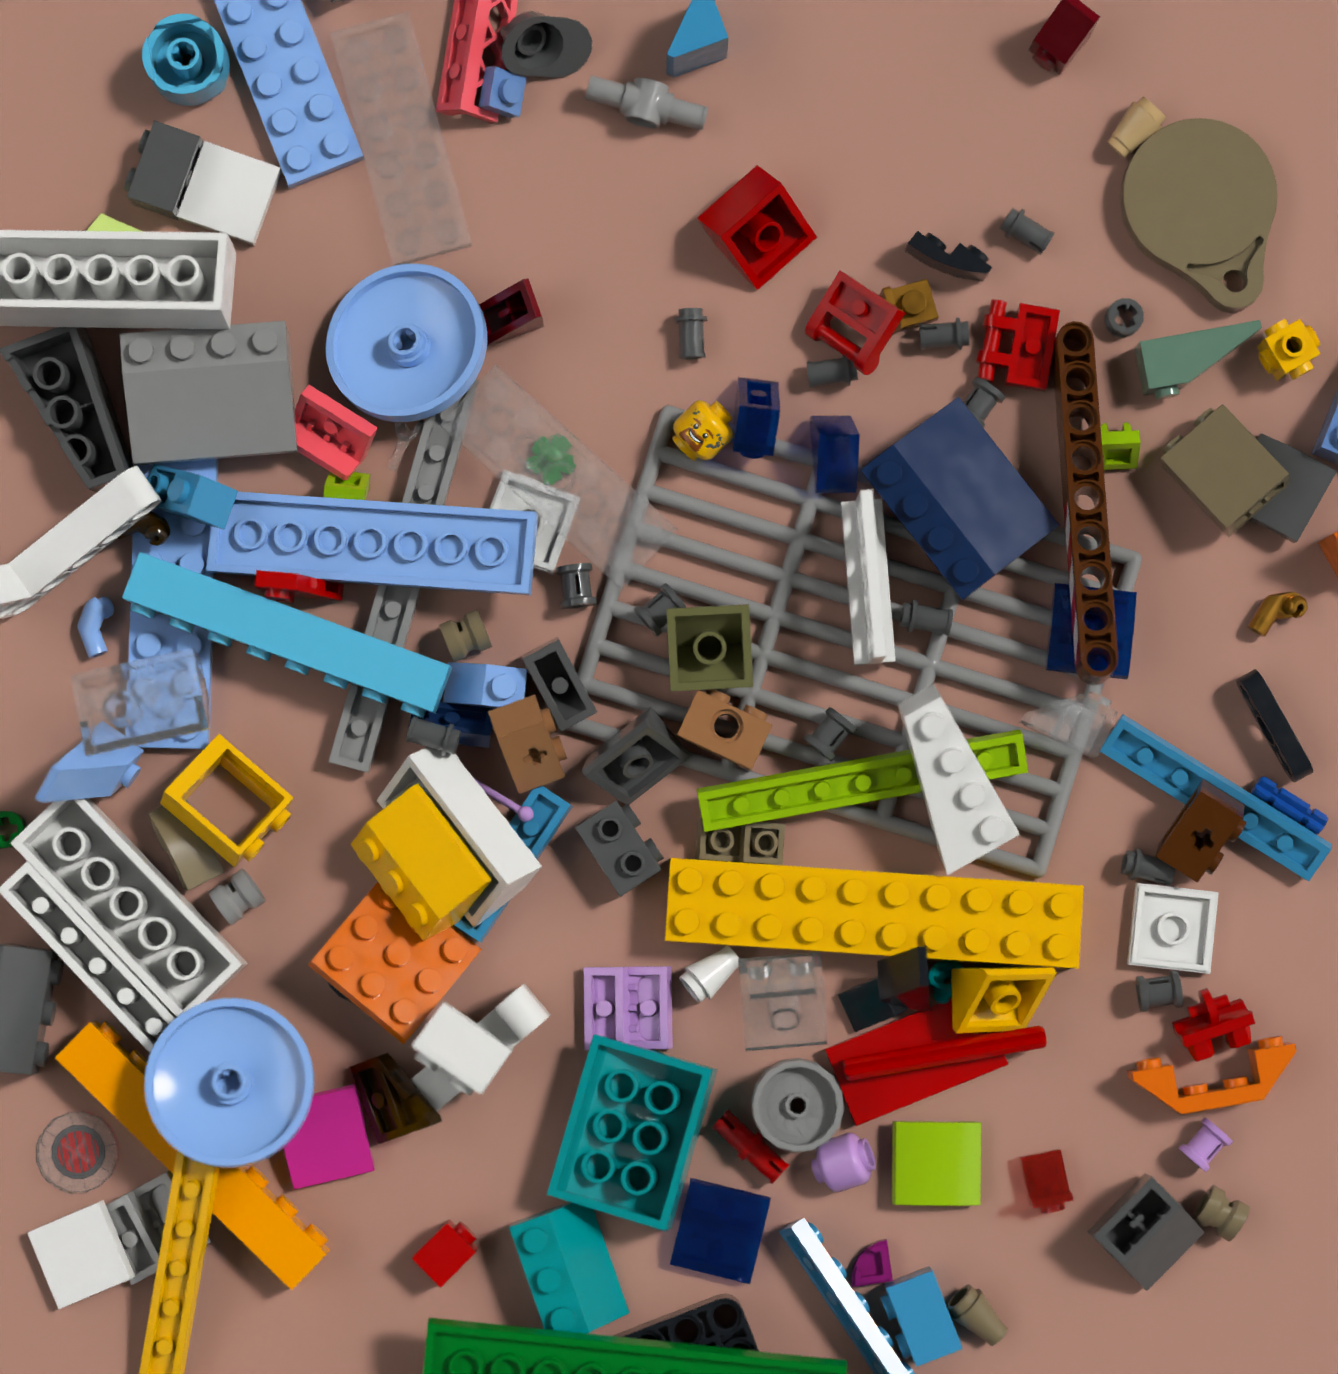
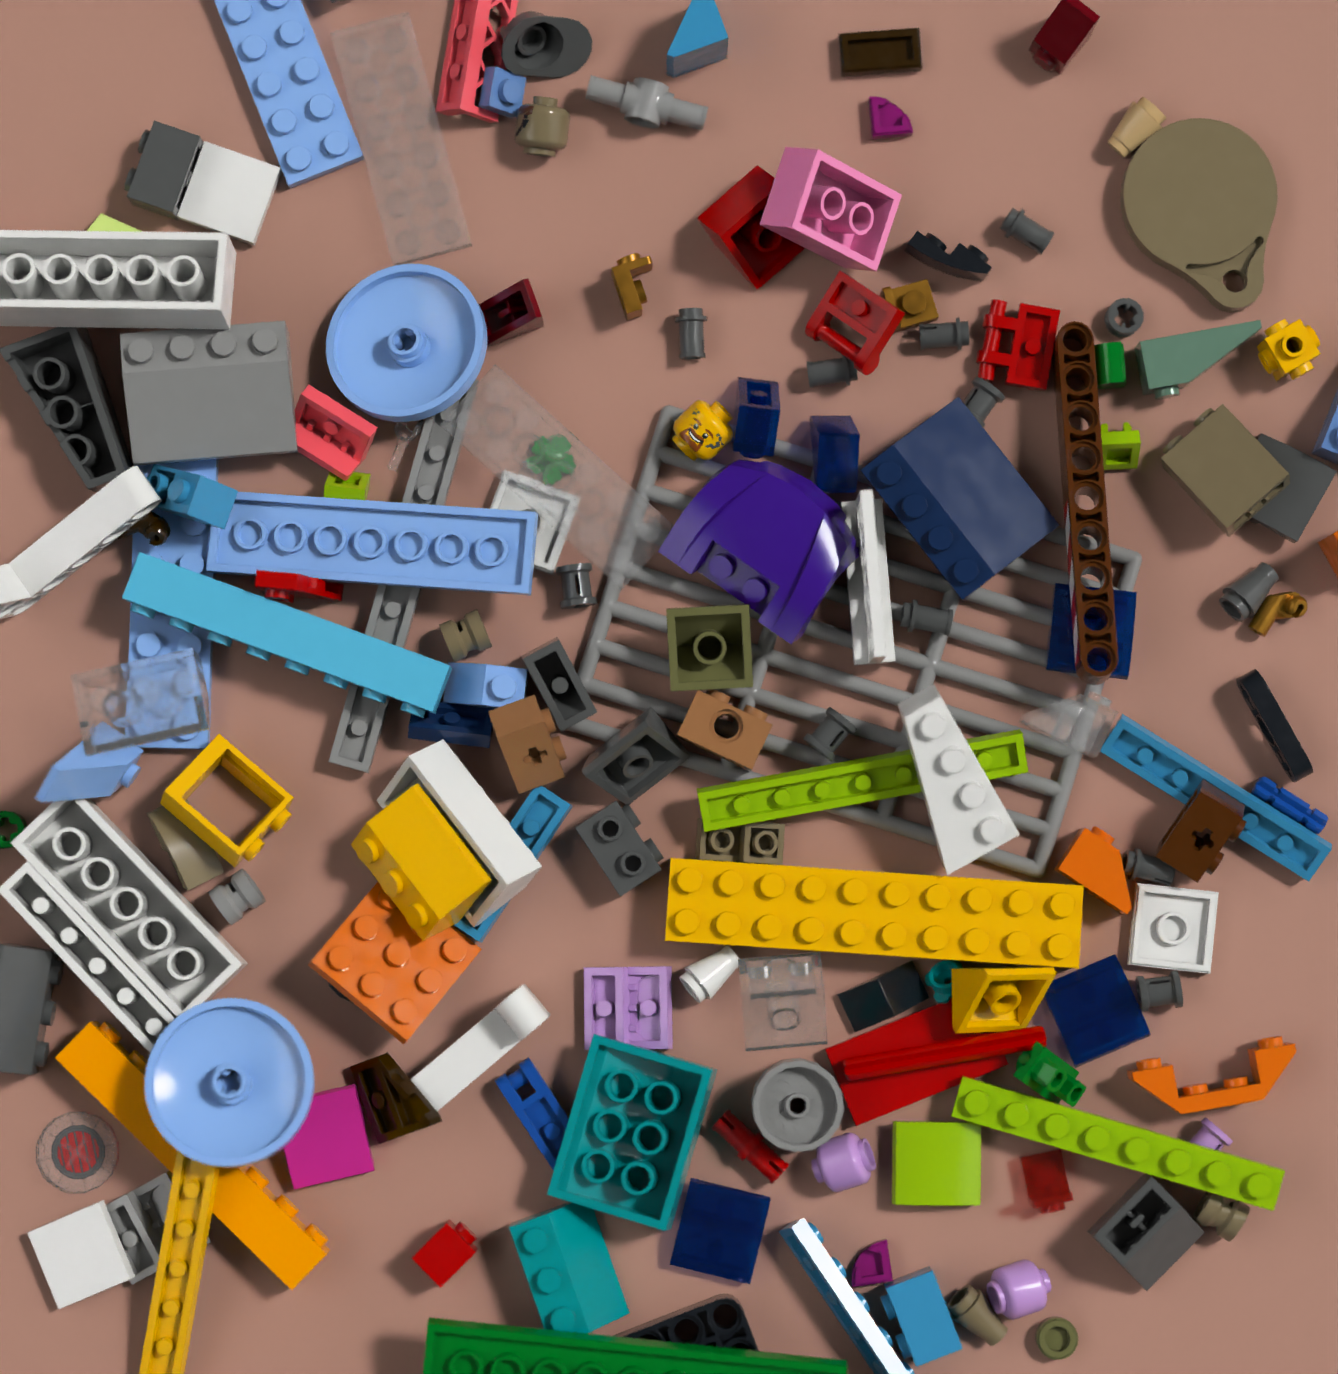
(89, 625): light blue arm -> none
(165, 52): medium azure brick -> none
(433, 735): dark grey pin -> none
(461, 1049): white slope -> none
(524, 813): lavender hinge -> none
(539, 1112): none -> blue plate
(542, 127): none -> dark tan head
(631, 292): none -> pearl gold bracket
(654, 612): dark grey bush -> none
(765, 542): none -> dark purple piece
(830, 209): none -> bright pink brick
(880, 52): none -> dark brown tile
(887, 119): none -> magenta tile
(905, 979): black slope -> none
(1018, 1289): none -> lavender head
(1049, 1075): none -> green hips
(1056, 1338): none -> olive tile
(1095, 1011): none -> clear blue slope
(1098, 867): none -> orange slope
(1110, 365): none -> green brick
(1118, 1143): none -> lime plate
(1212, 1019): red hips -> none
(1247, 593): none -> dark grey cone

